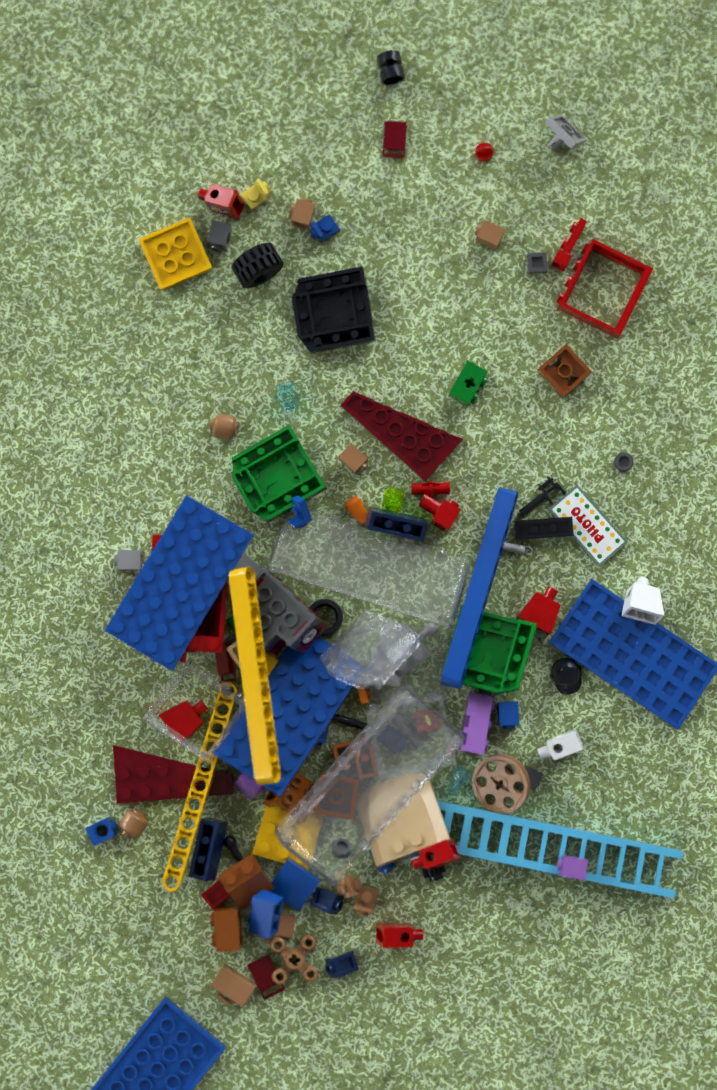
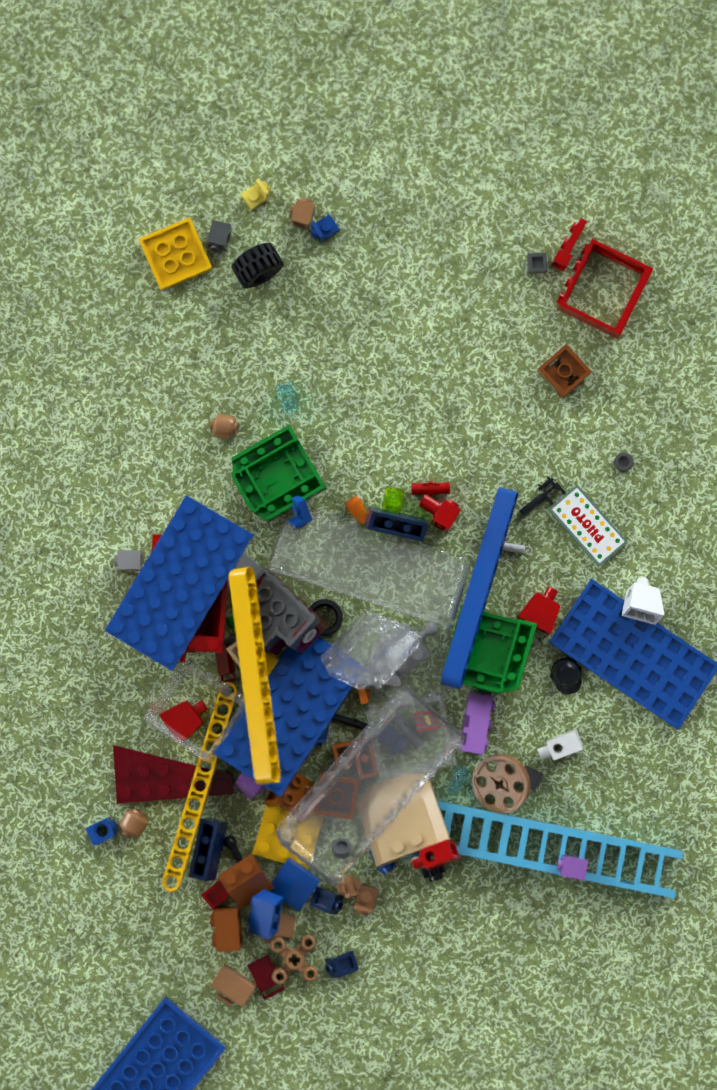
(222, 200): red torso -> none
(333, 310): black wedge -> none
(353, 459): medium nougat brick -> none
(389, 64): black wheel -> none
(389, 935): red torso -> none
(394, 138): dark red piece -> none
(408, 438): dark red wing -> none
(472, 373): green brick -> none
(484, 152): red tile -> none
(489, 234): medium nougat brick -> none
(508, 714): blue brick -> none
(544, 528): black plate -> none
(564, 132): light grey tile -> none

